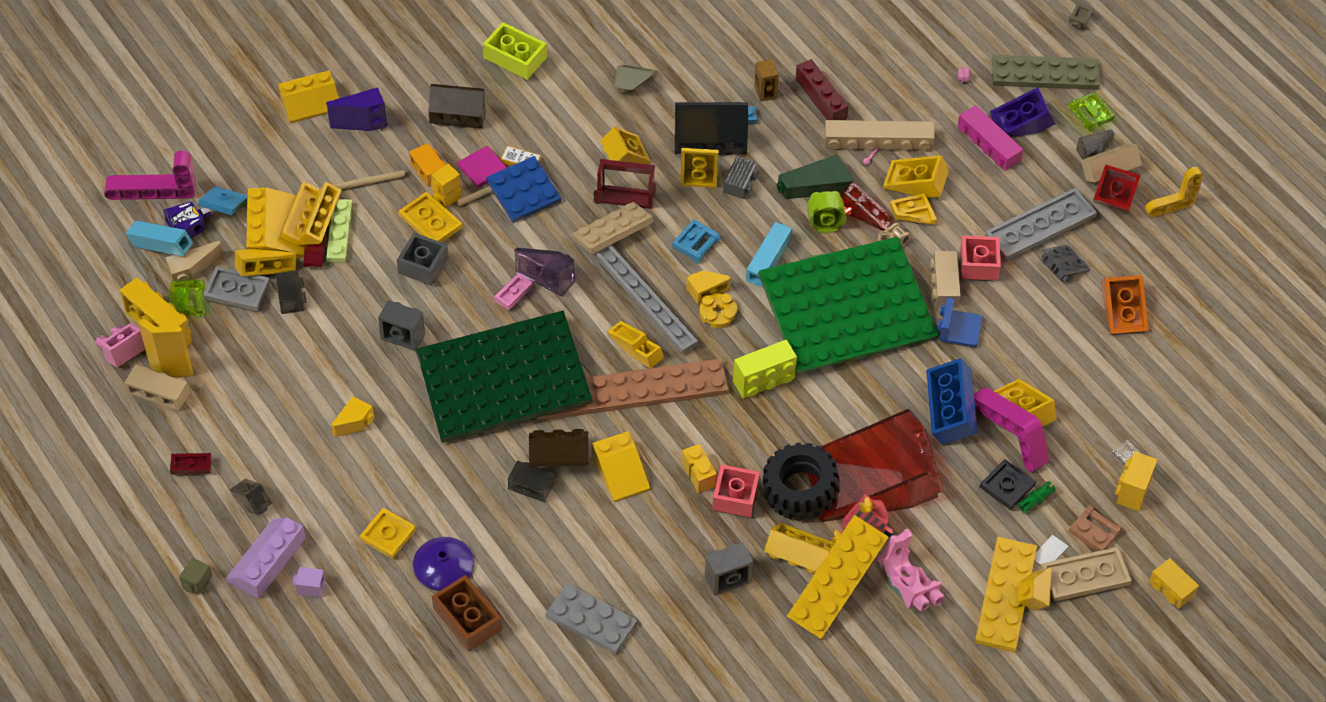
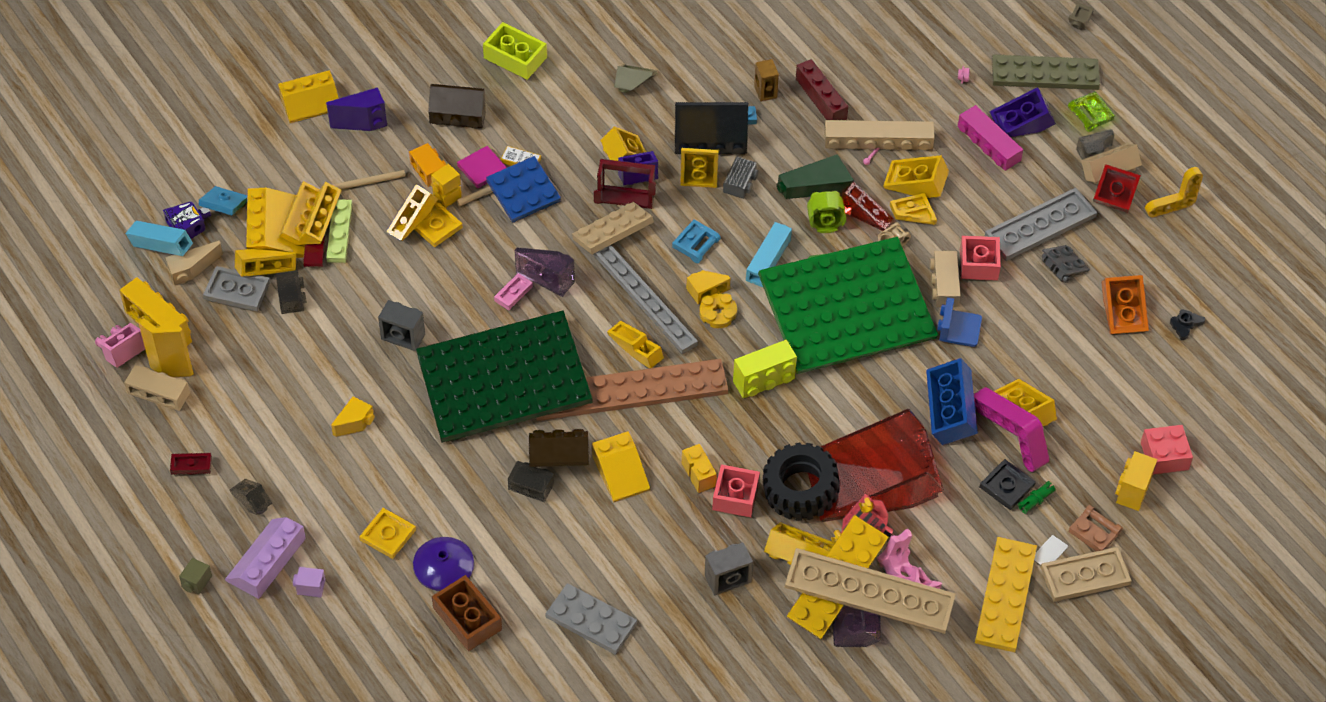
(160, 186): dark pink beam -> none
(181, 297): clear neon green plate -> none
(412, 212): none -> yellow slope
(422, 259): dark grey brick -> none
(630, 178): none -> dark purple brick
(856, 628): none -> clear purple slope
(870, 590): none -> tan plate
(1035, 589): yellow slope -> none
(1124, 451): clear plate -> none
(1169, 447): none -> coral brick
(1173, 583): yellow brick -> none
(1184, 322): none -> black animal

